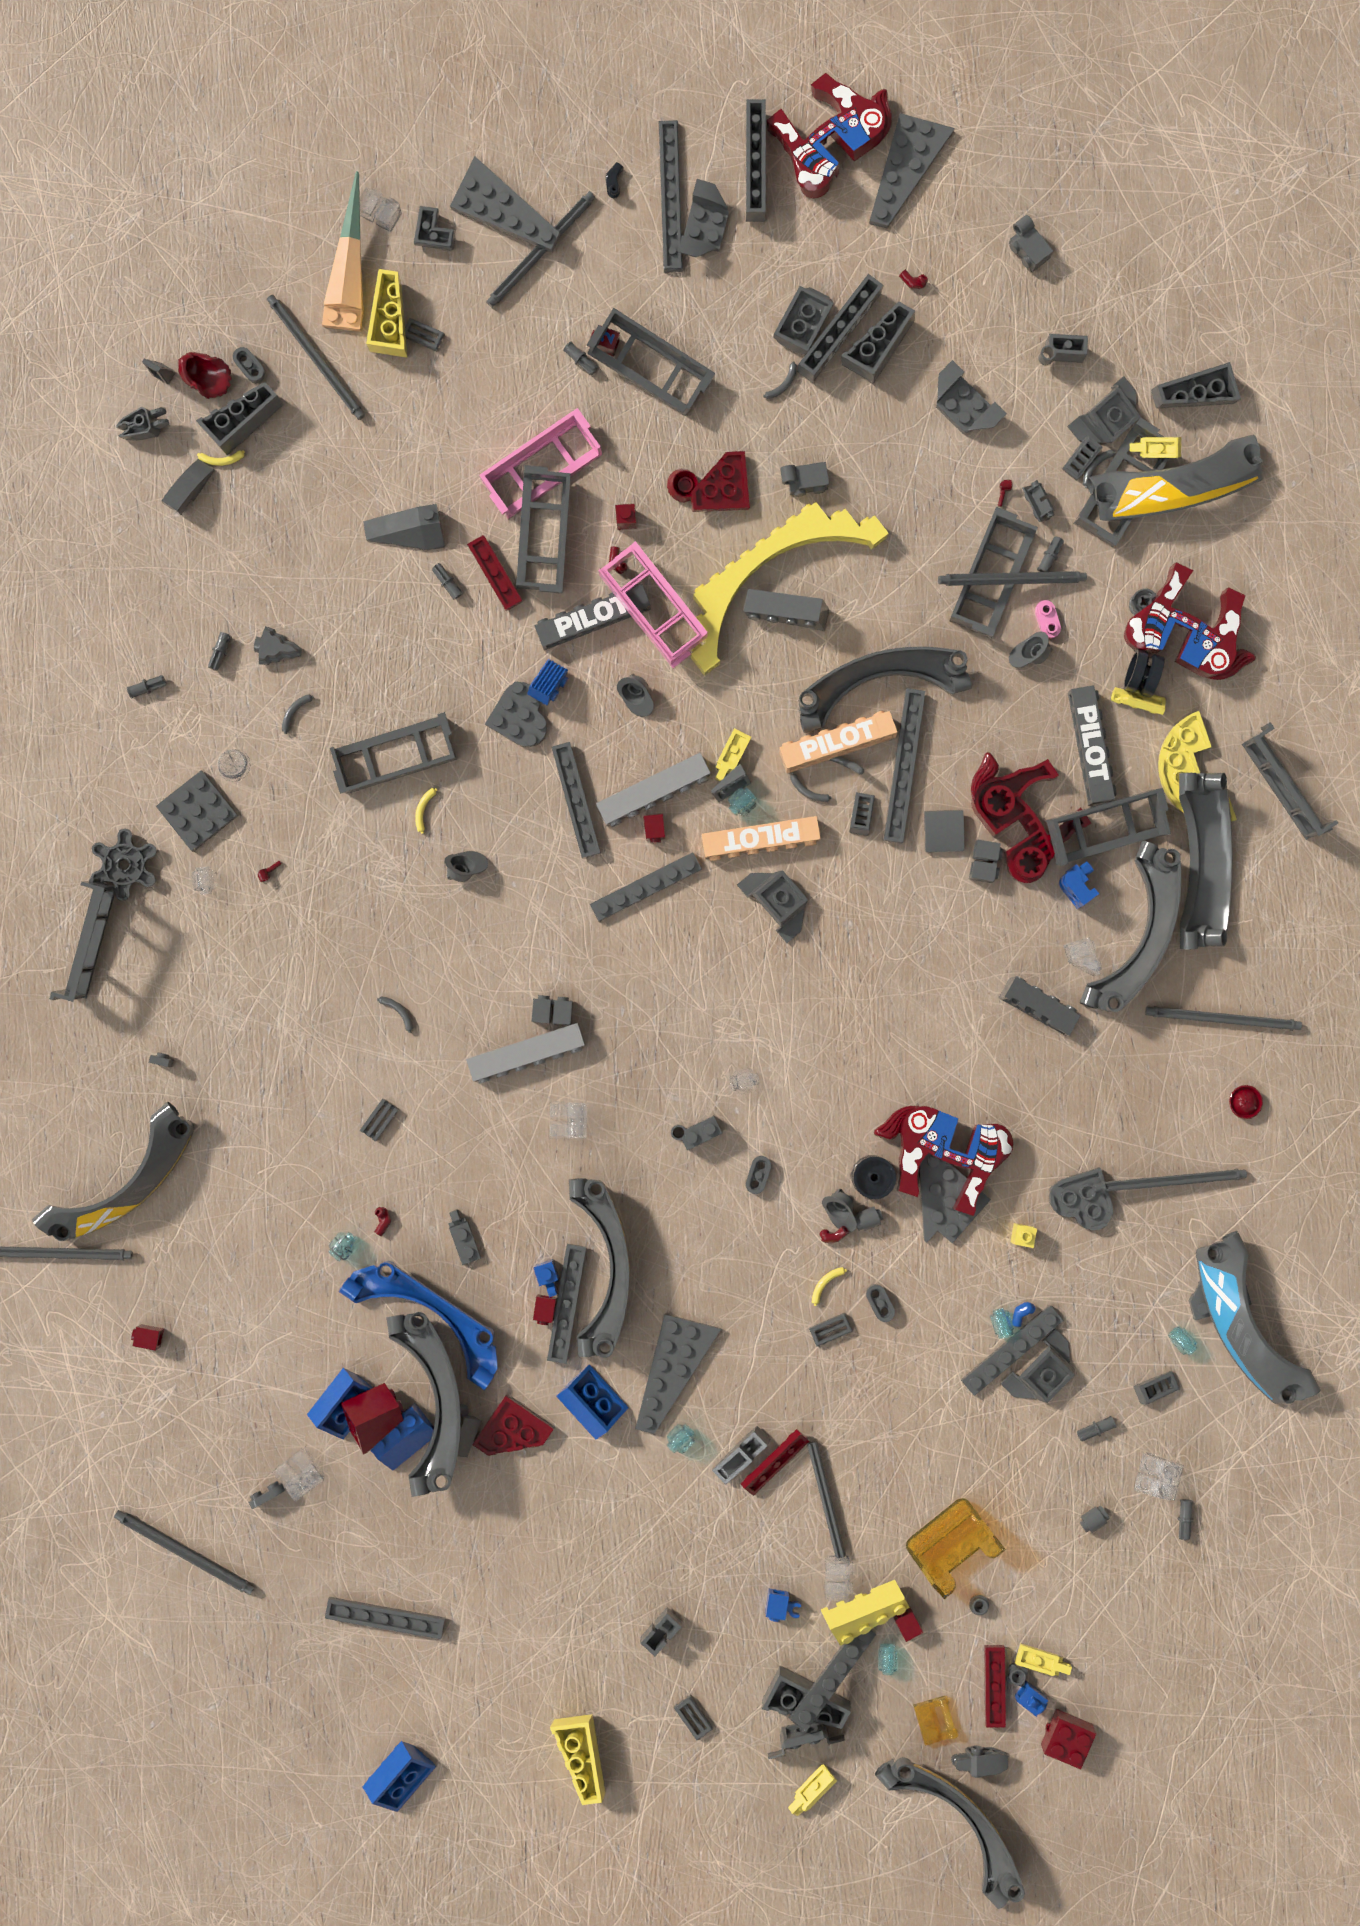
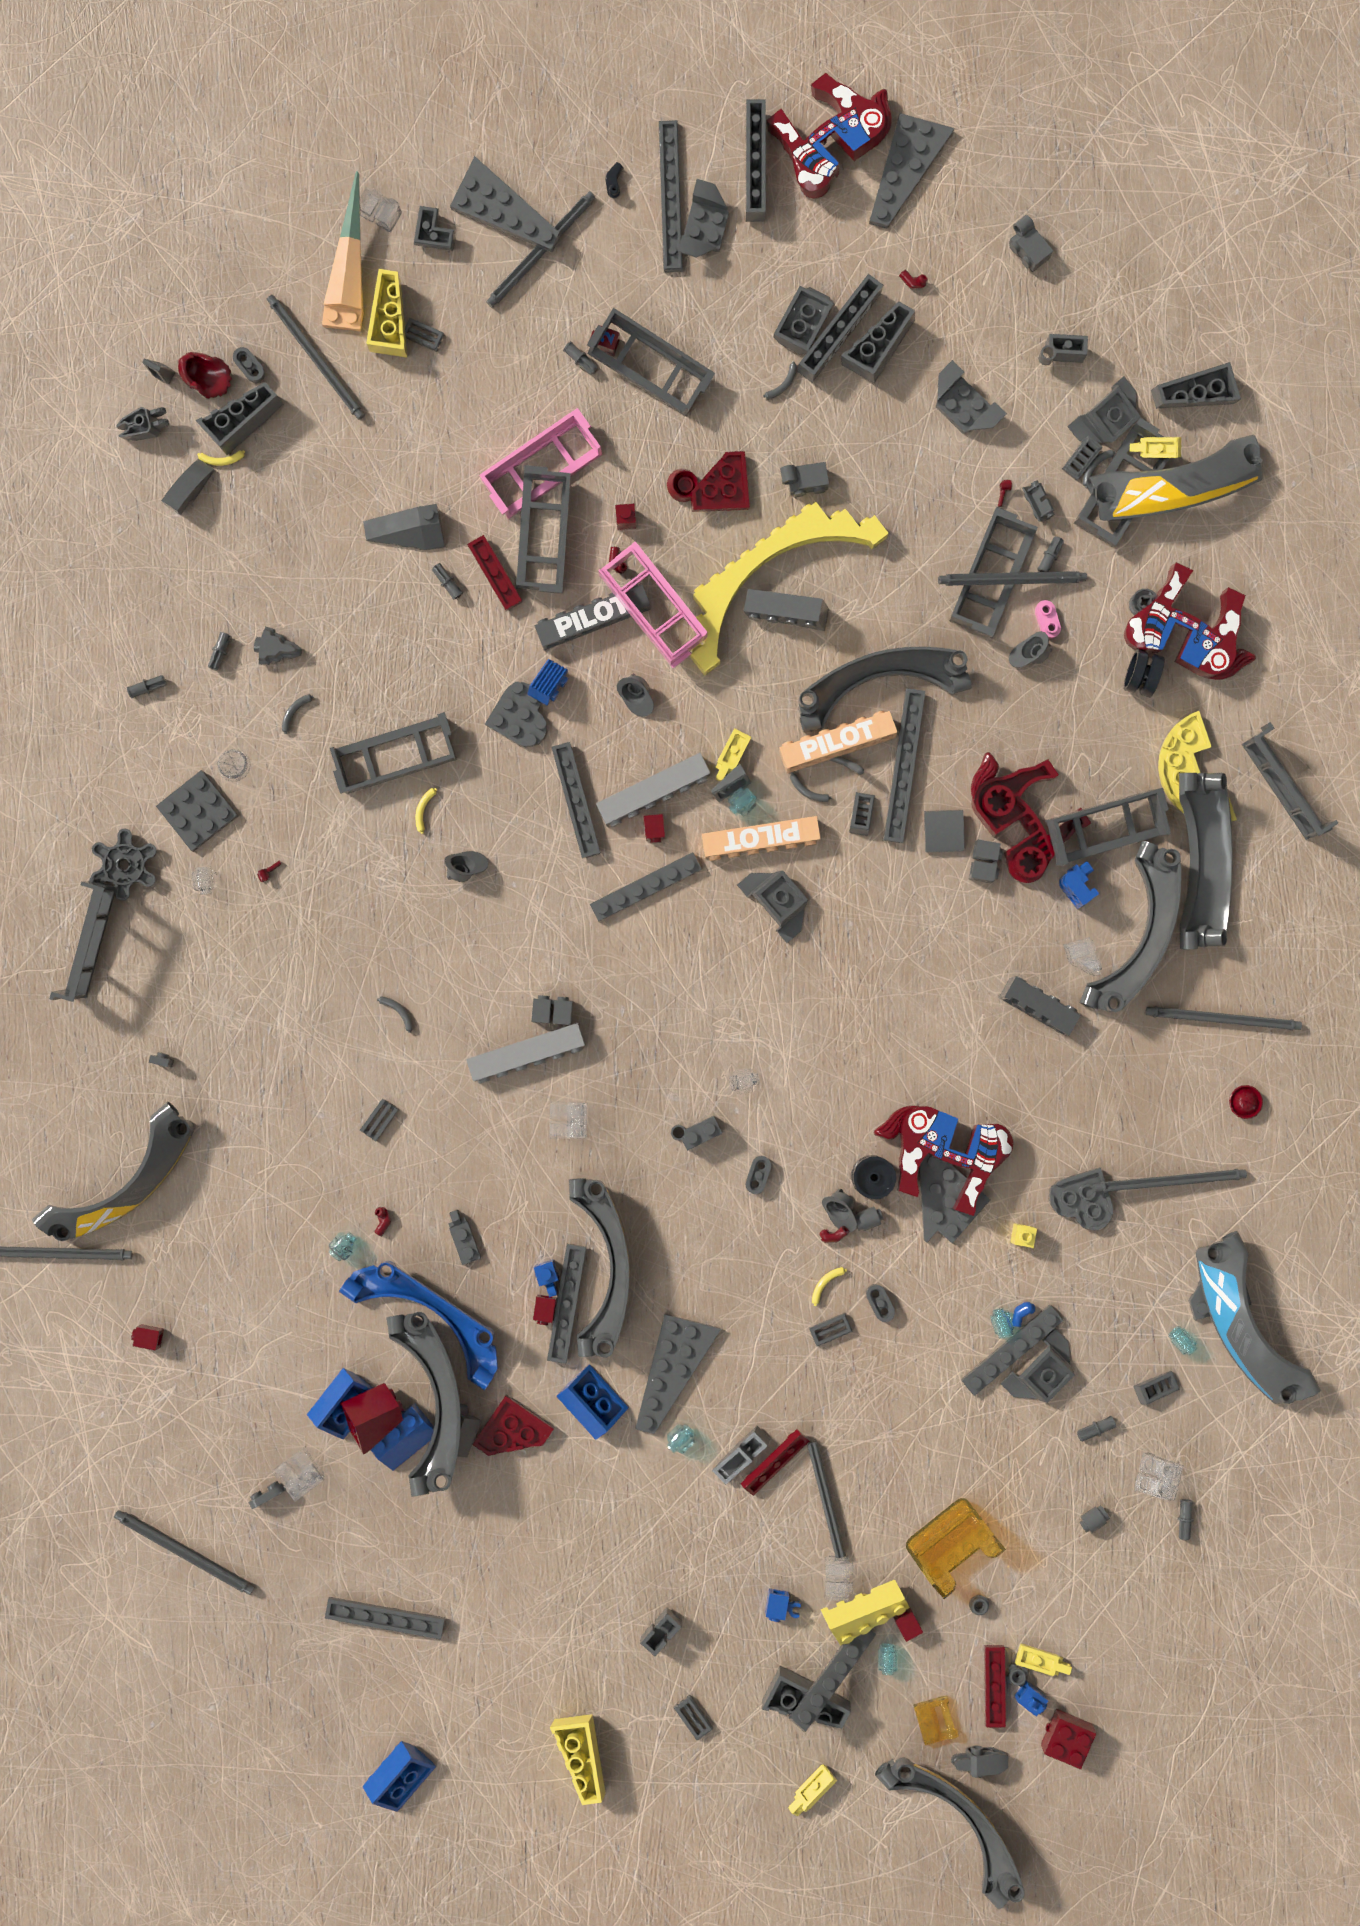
(794, 1737): dark grey piece -> none
(1091, 745): dark grey brick -> none
(1154, 704): light yellow hinge -> none

